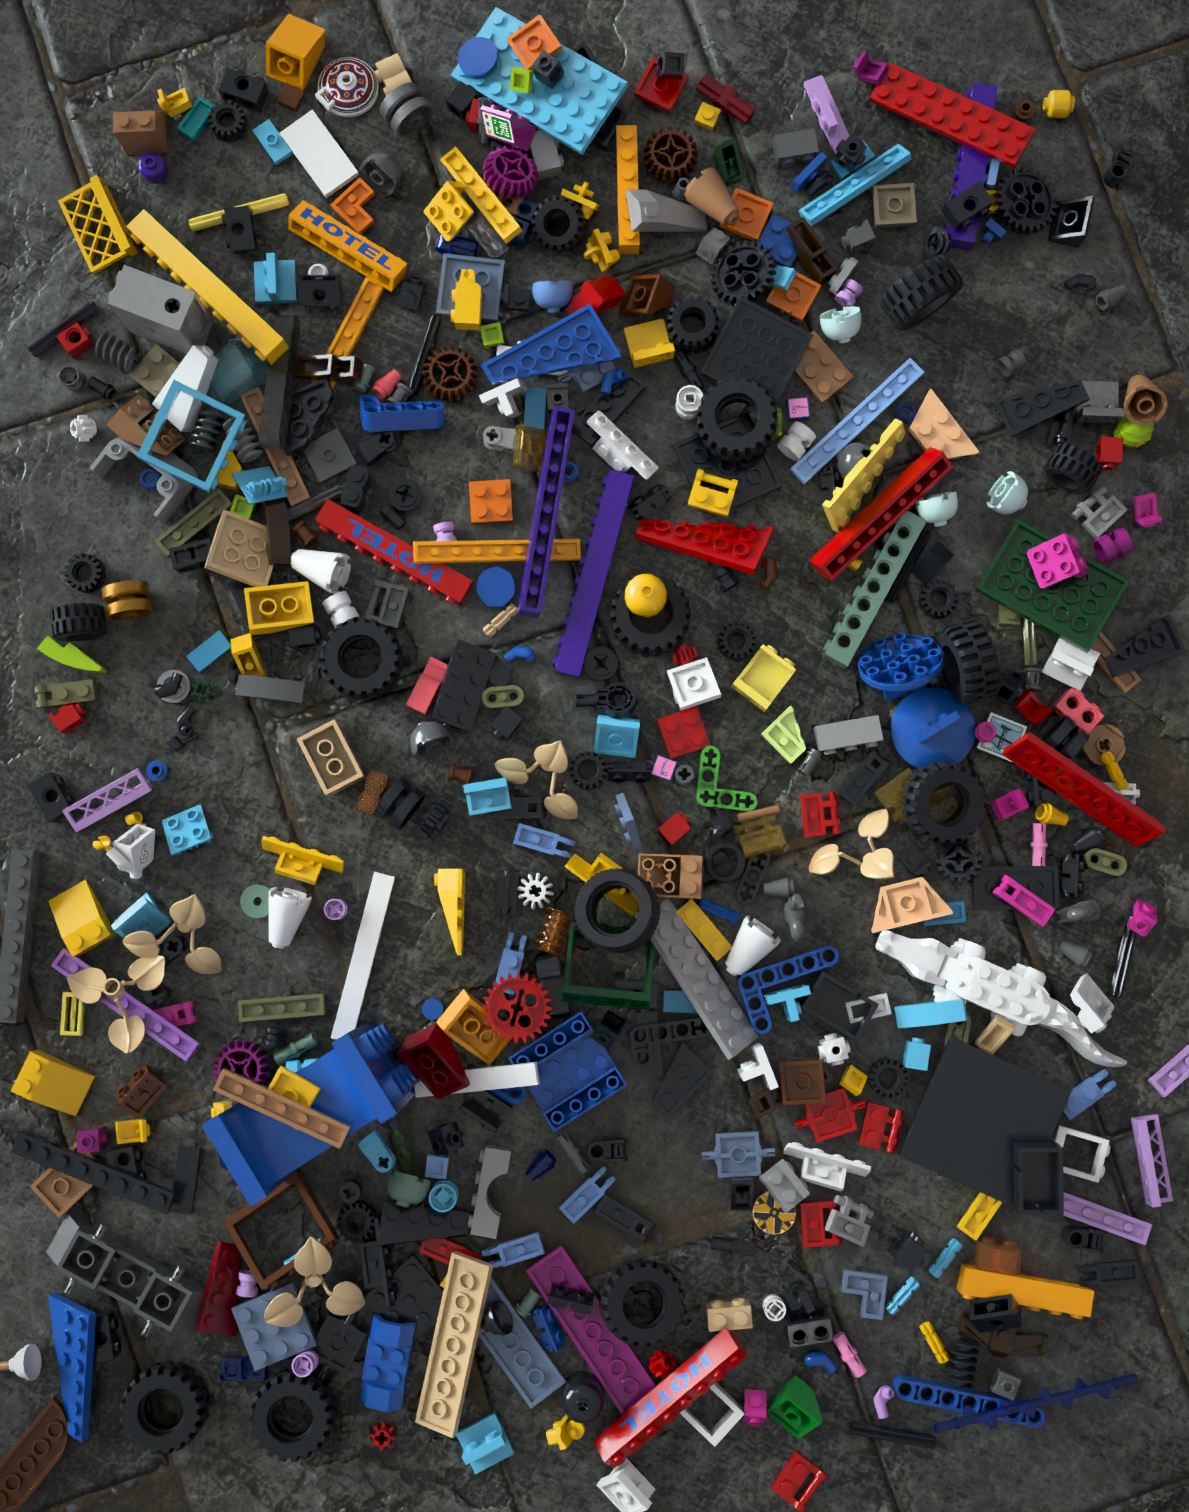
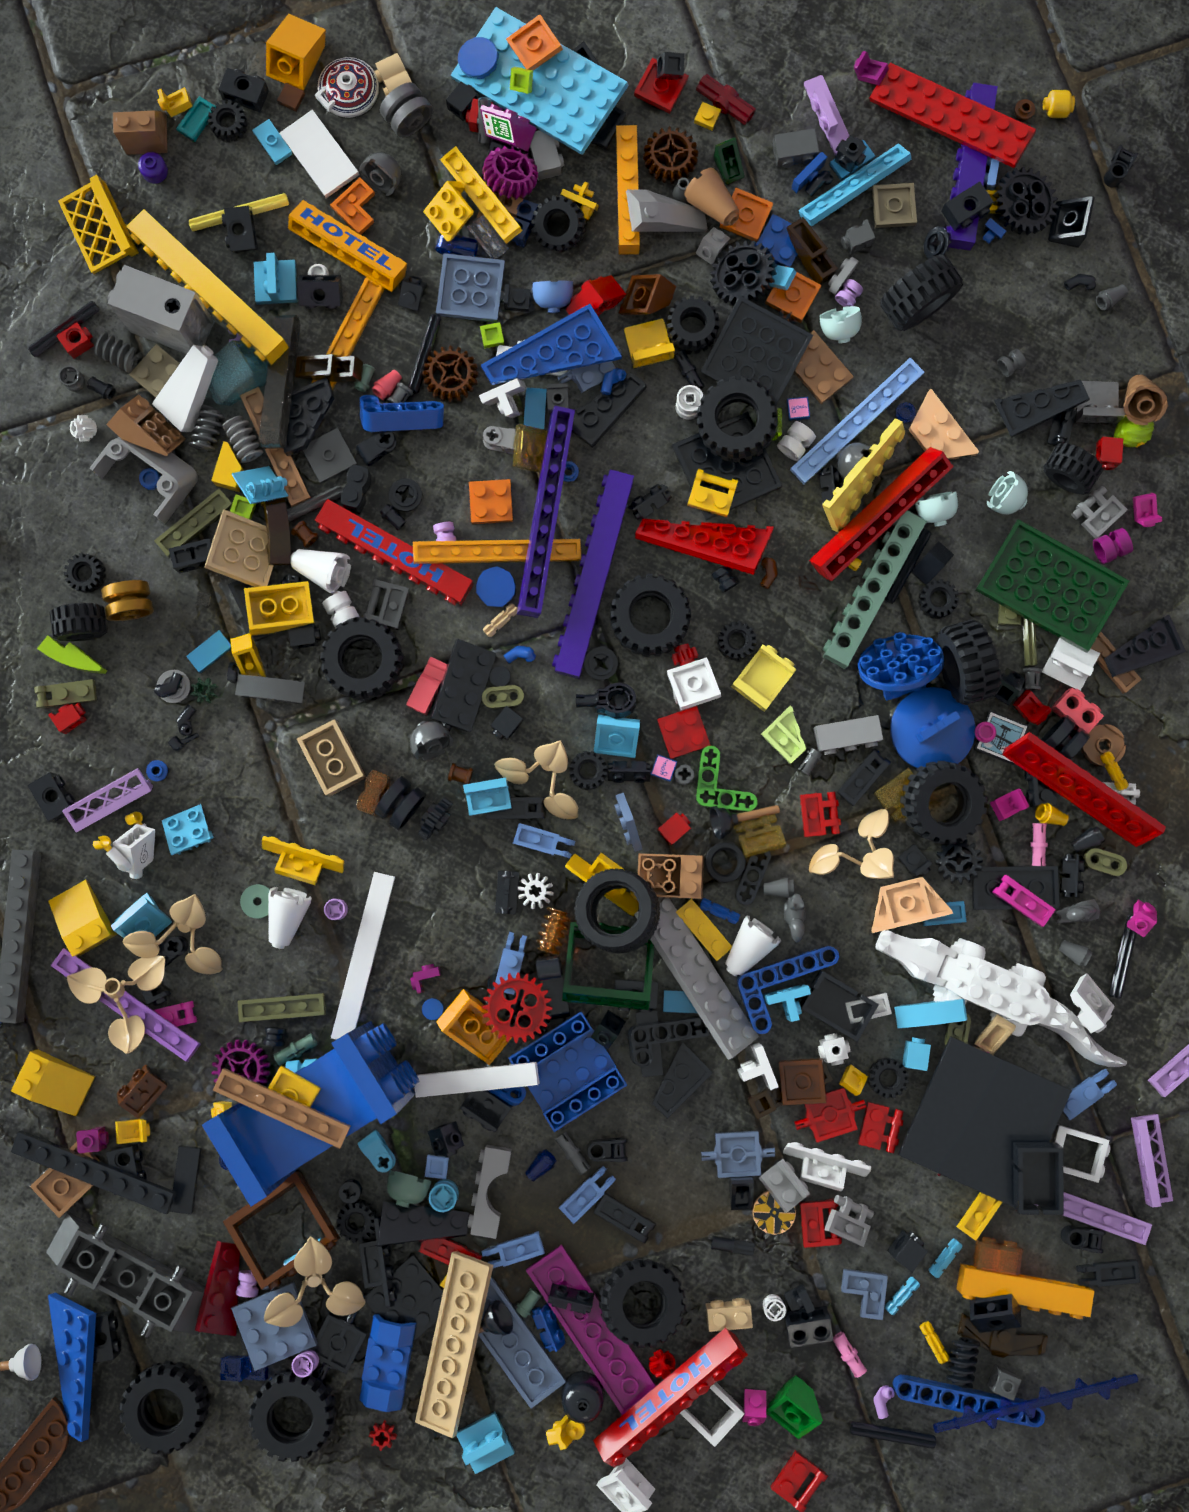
(64, 1015): light yellow tile -> none
(159, 421): medium azure window -> none
(427, 972): none -> magenta bracket
(434, 1061): dark red slope -> none
(452, 896): yellow wedge -> none
(467, 302): yellow hinge -> none
(547, 69): black brick -> none
(598, 250): yellow hips -> none
(618, 448): white bracket -> none
(645, 595): yellow cylinder -> none
(820, 1358): blue arm -> none
(1057, 560): dark pink bracket -> none

